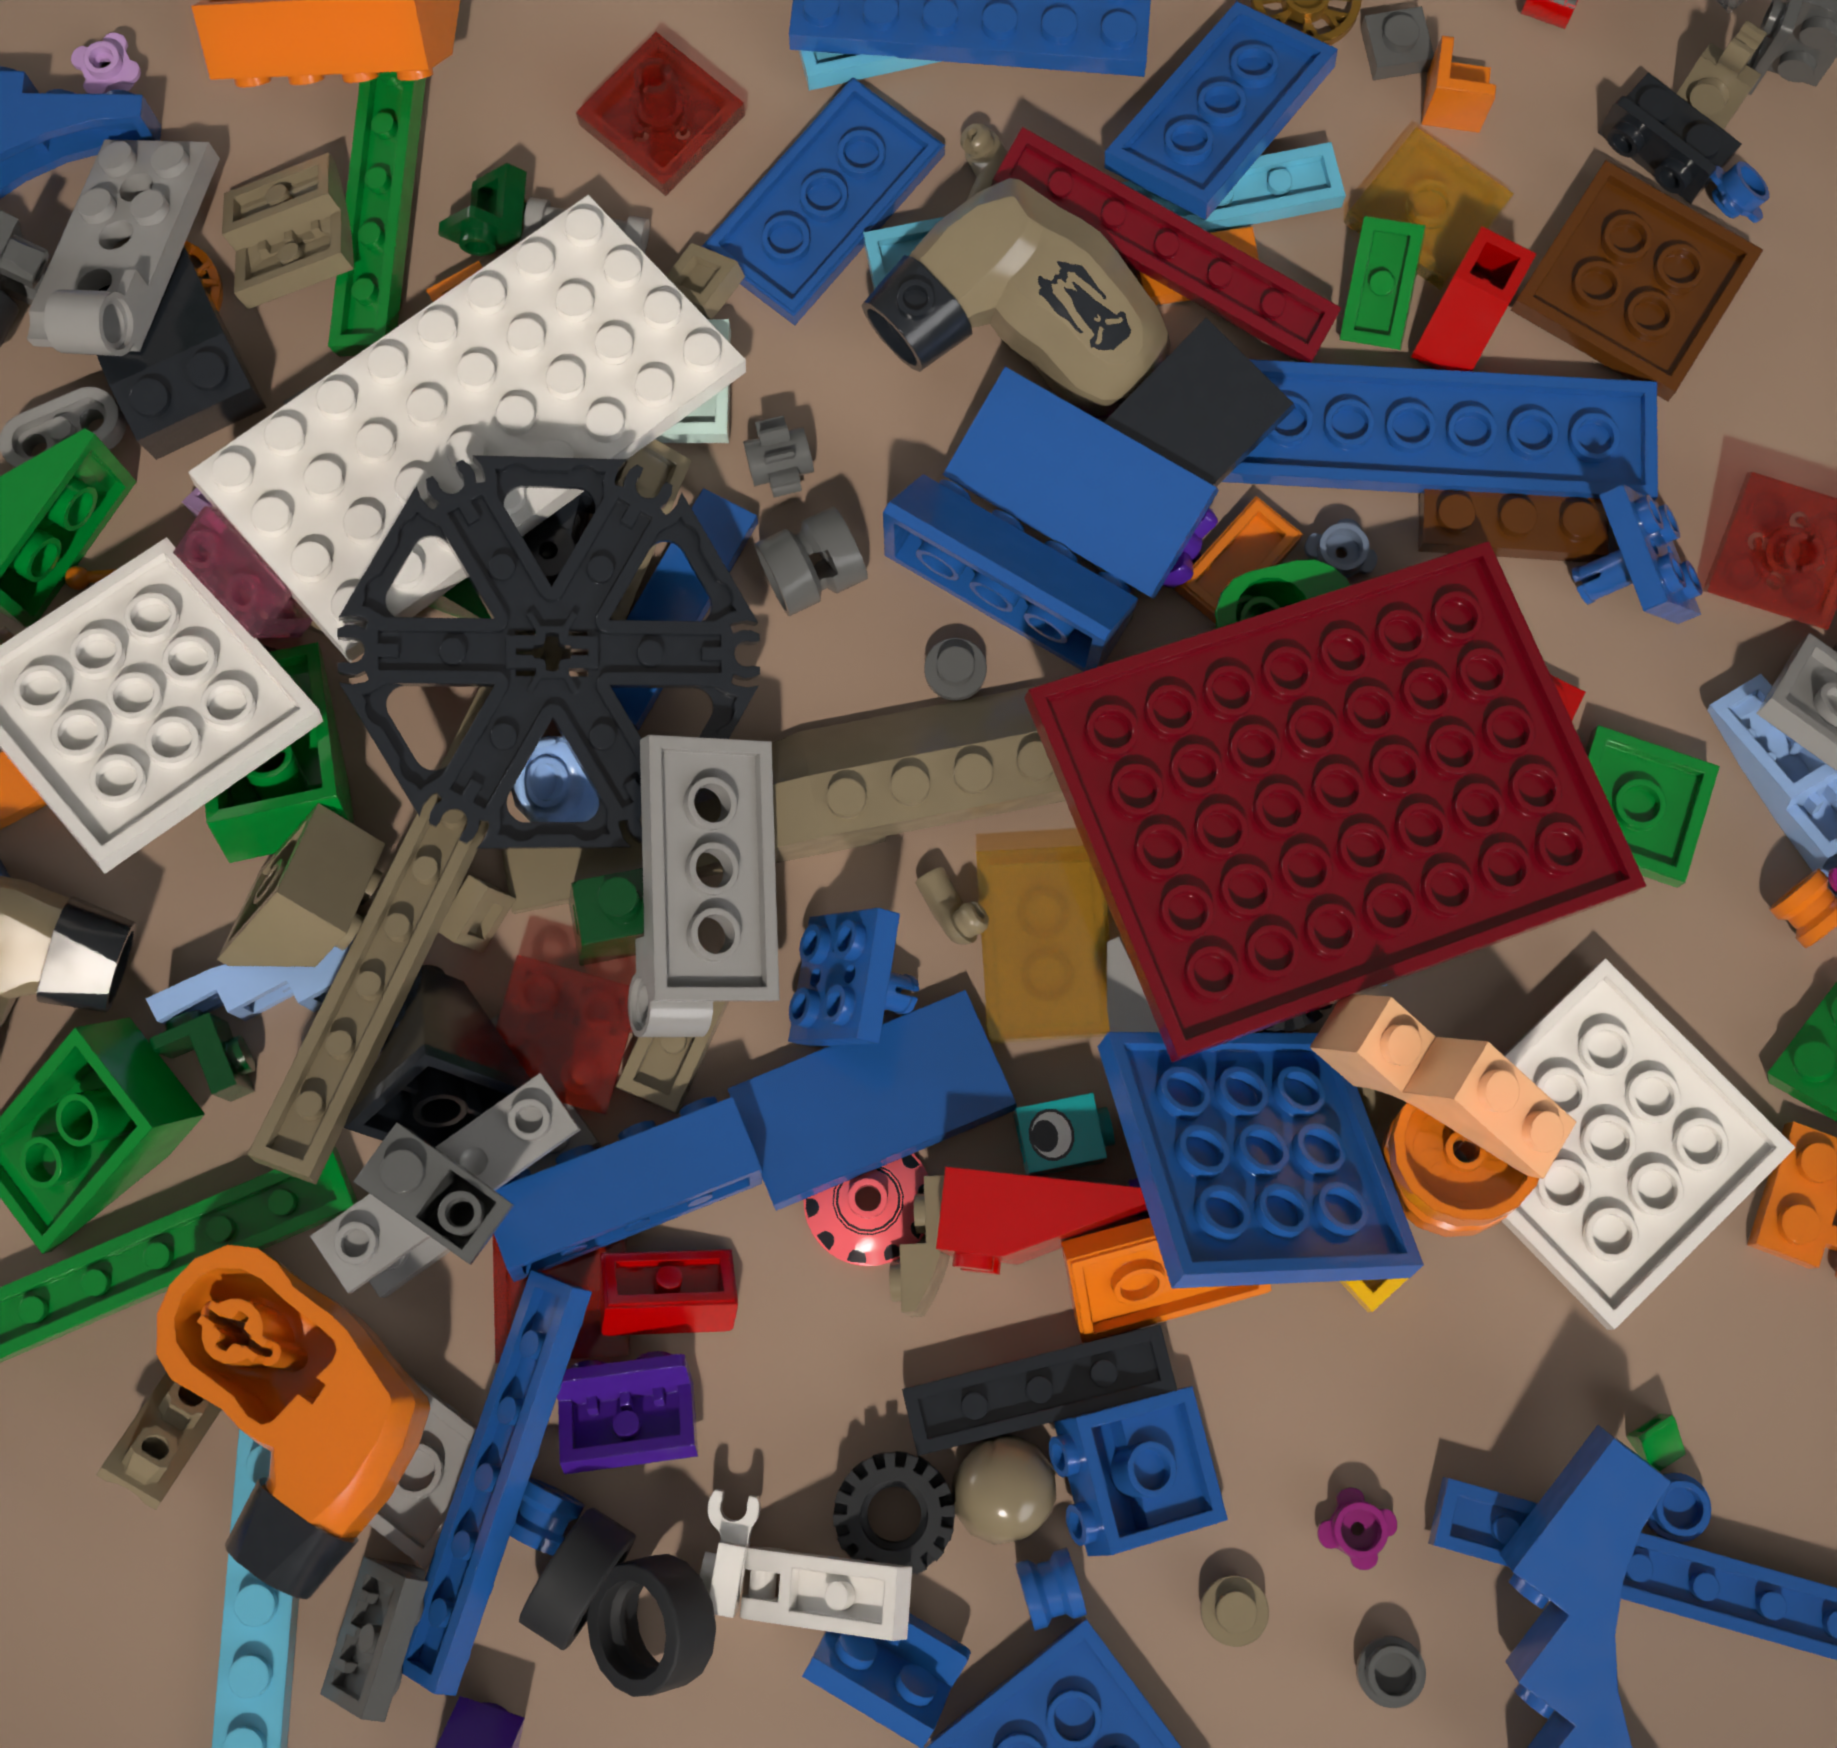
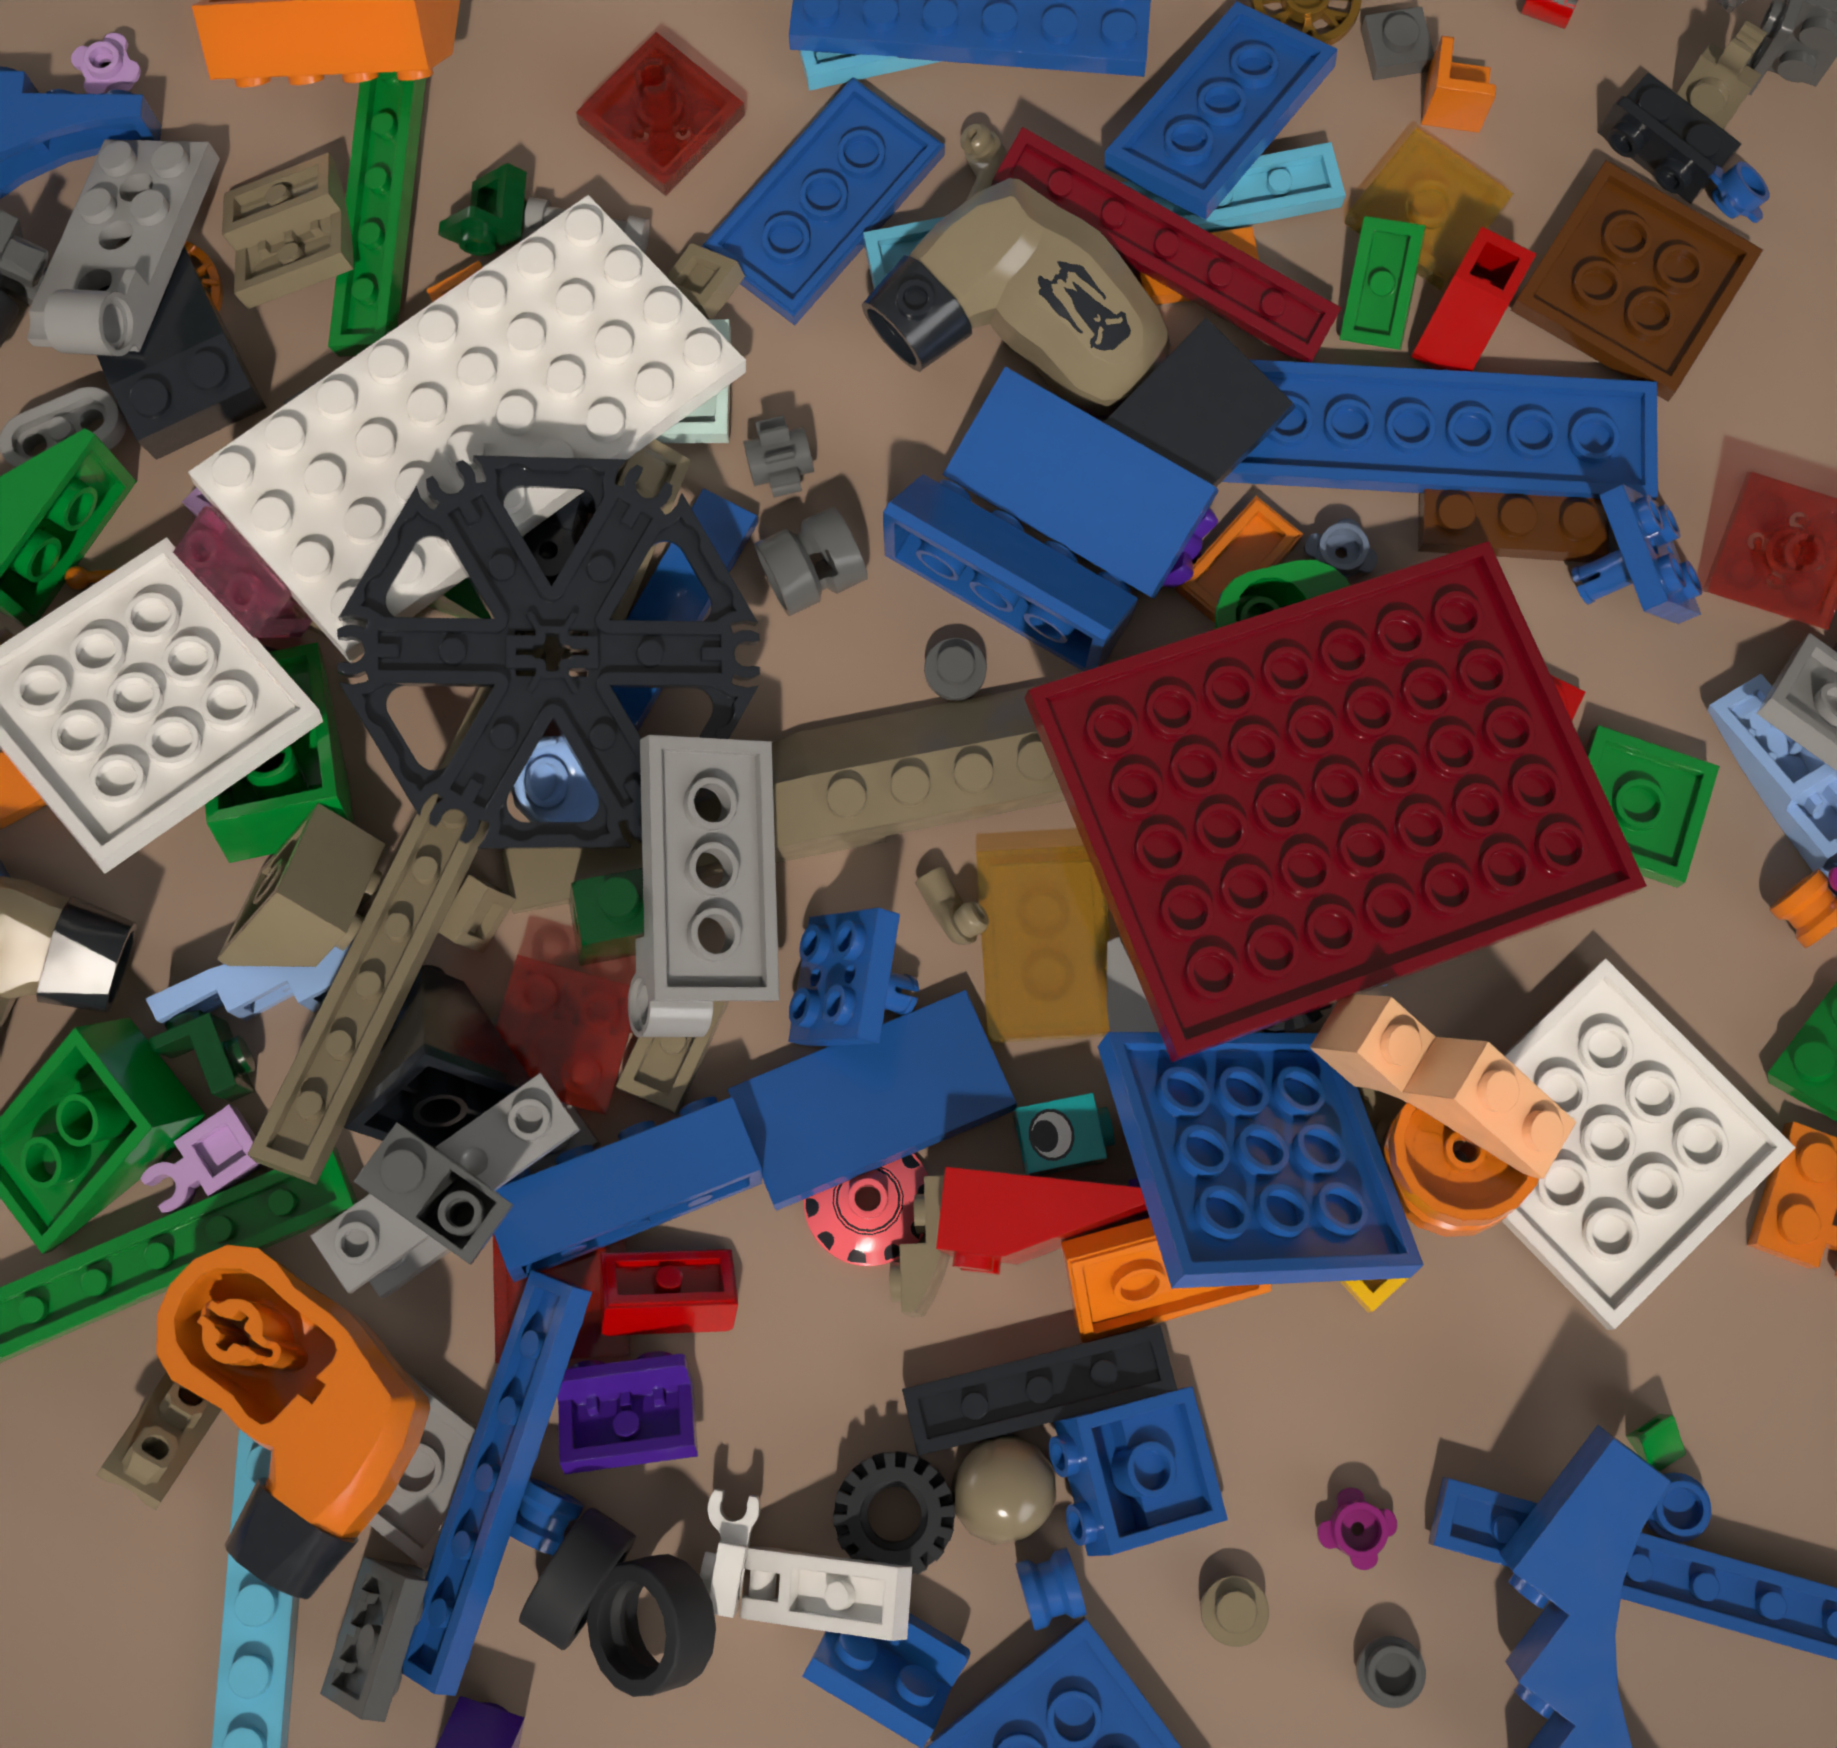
(212, 1158): none -> lavender plate

